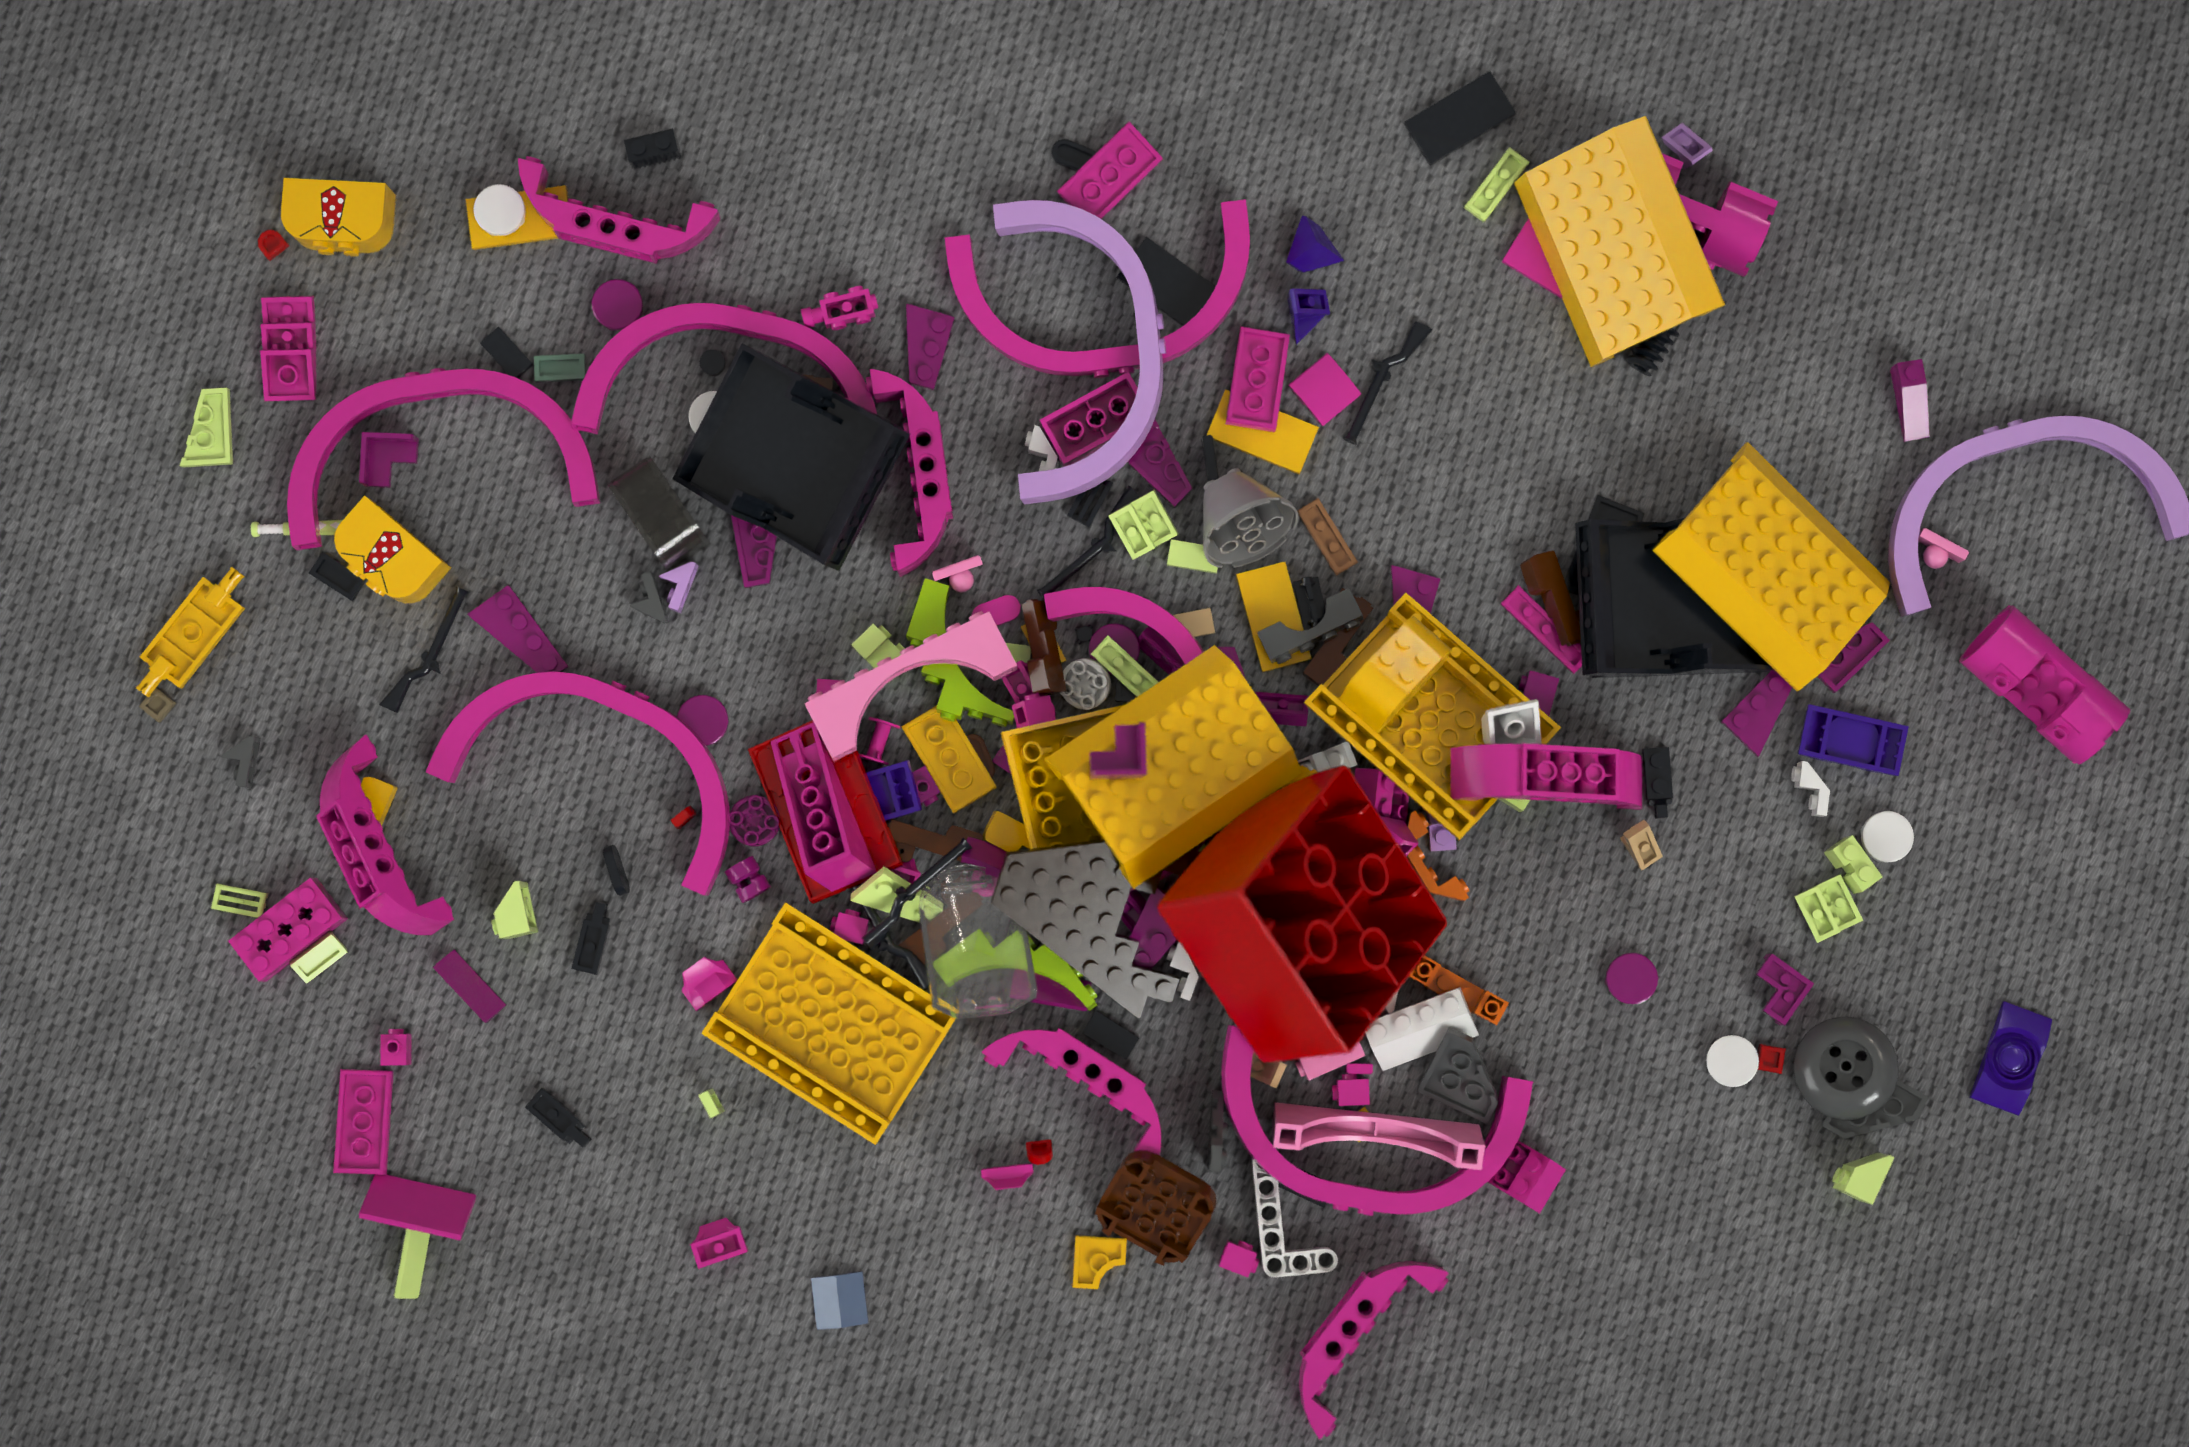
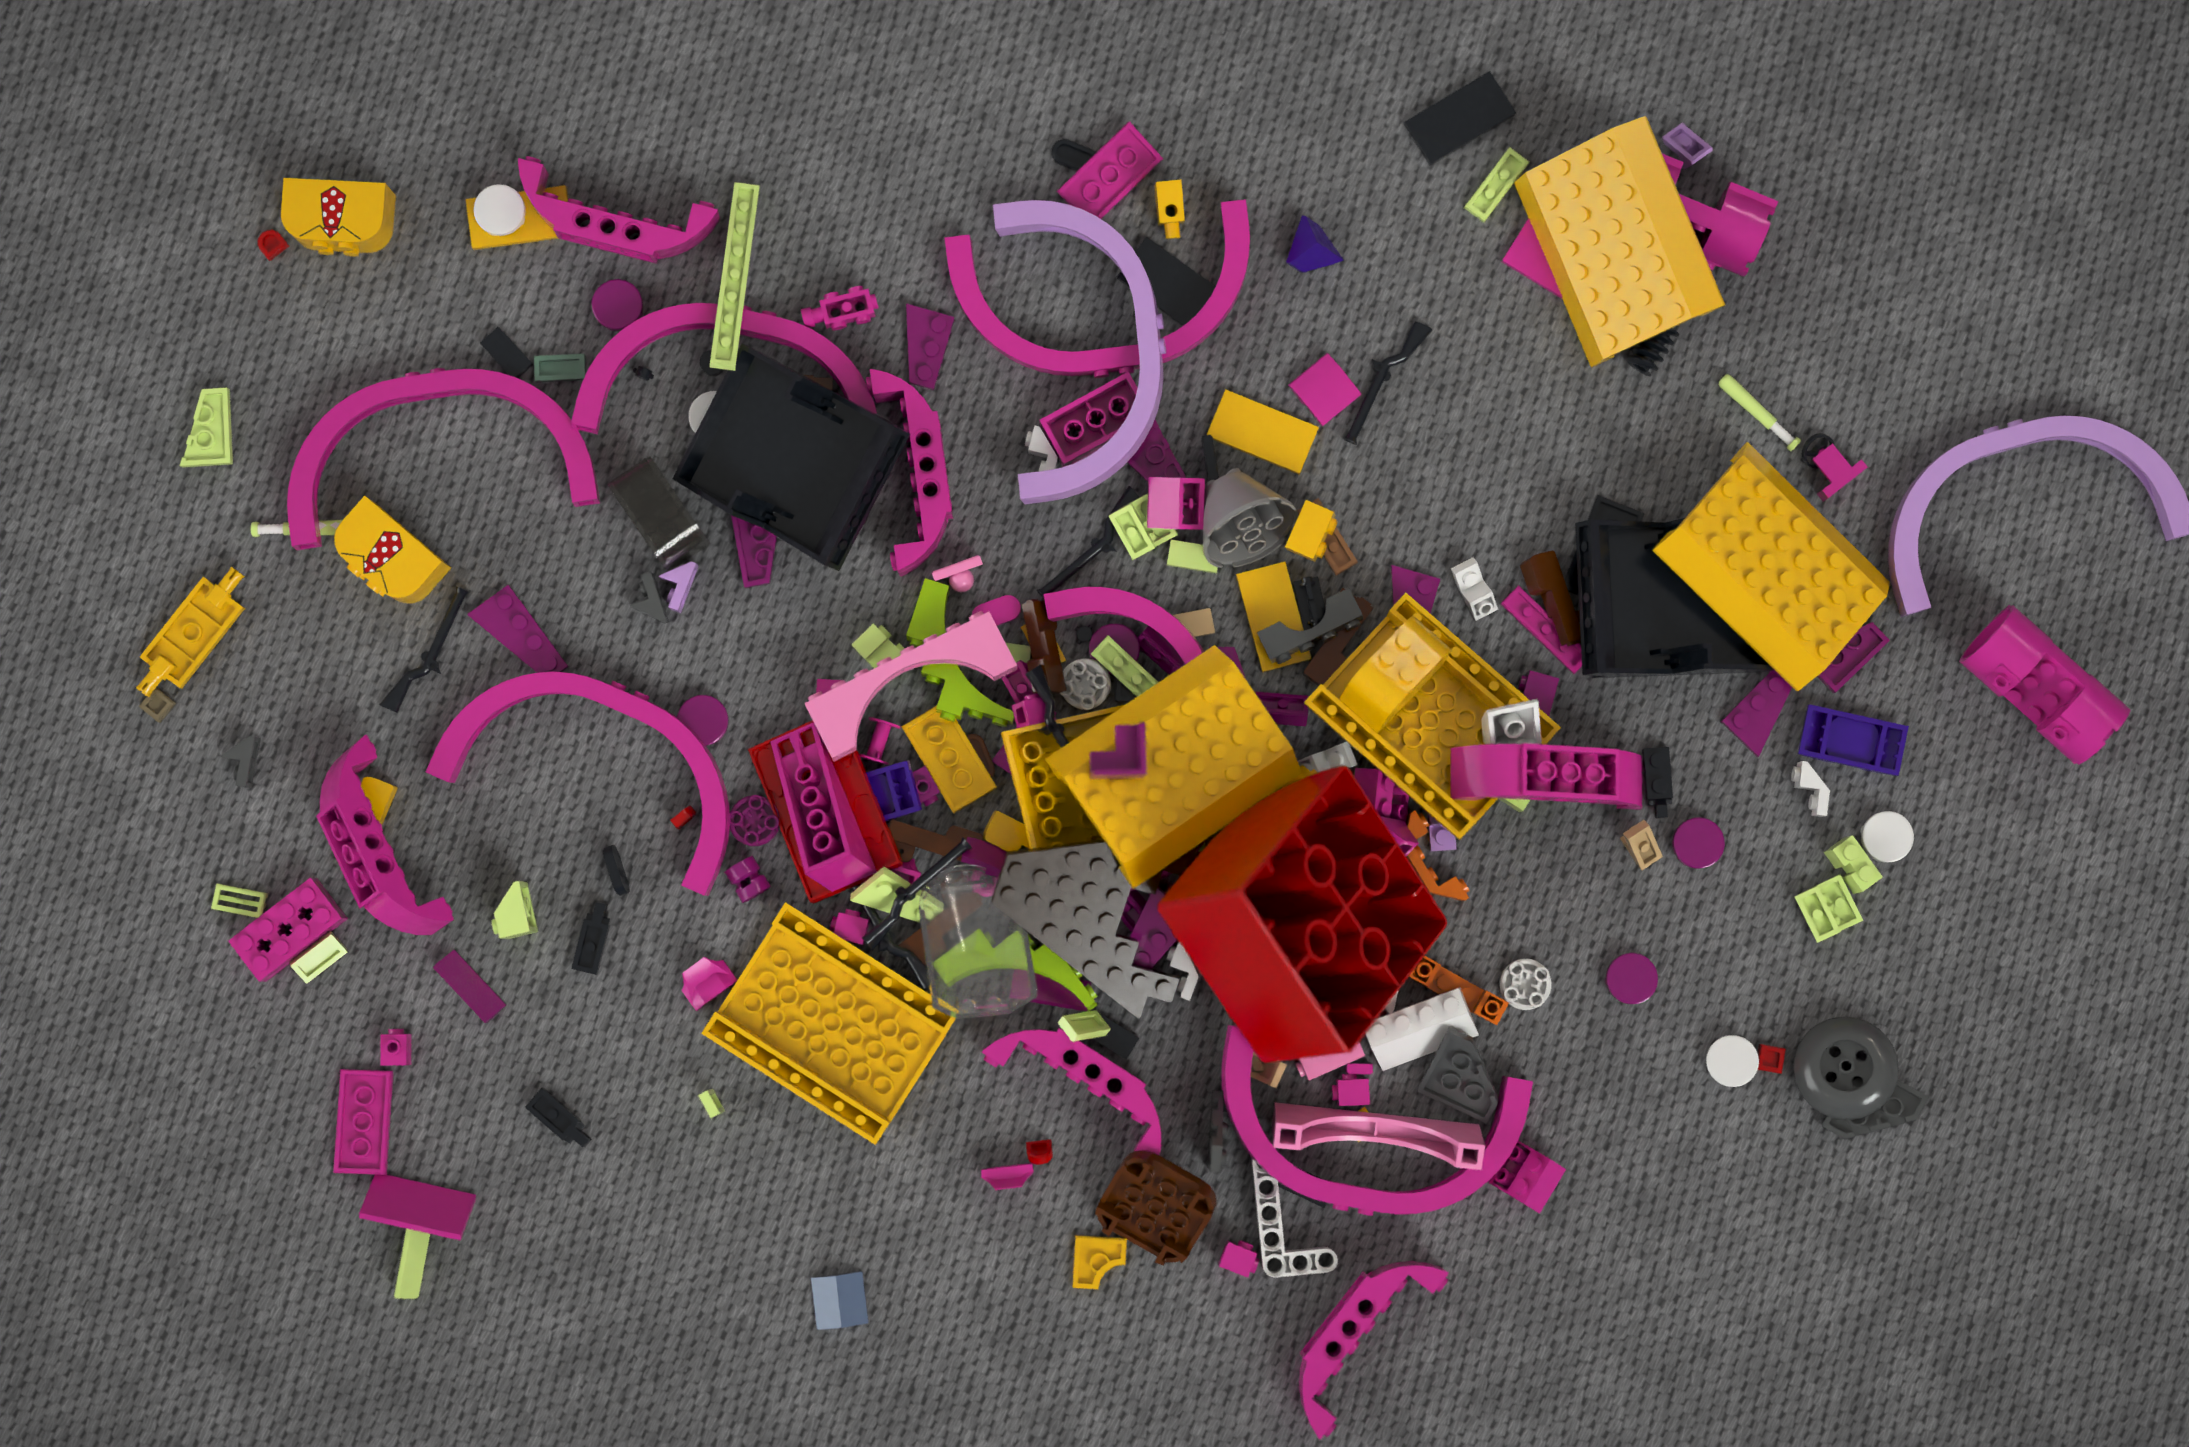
(288, 348): dark pink slope -> none
(337, 576): black tile -> none
(379, 453): magenta panel -> none
(643, 373): none -> black piece
(652, 149): black brick -> none
(718, 1242): dark pink slope -> none
(734, 276): none -> yellowish green plate
(1039, 682): none -> black piece
(1079, 518): black tile -> none
(1084, 1025): none -> yellowish green tile
(1170, 195): none -> yellow torso
(1175, 503): none -> dark pink slope
(1257, 379): dark pink tile -> none
(1306, 310): dark purple slope -> none
(1311, 531): none -> yellow brick
(1474, 589): none -> white slope
(1525, 984): none -> white tile
(1698, 843): none -> magenta tile
(1750, 404): none -> yellowish green piece
(1789, 985): magenta panel -> none
(1831, 464): none -> dark pink piece
(1863, 1177): yellowish green slope -> none
(1911, 399): slope -> none
(1940, 549): bright pink tile -> none
(2011, 1058): dark purple slope -> none

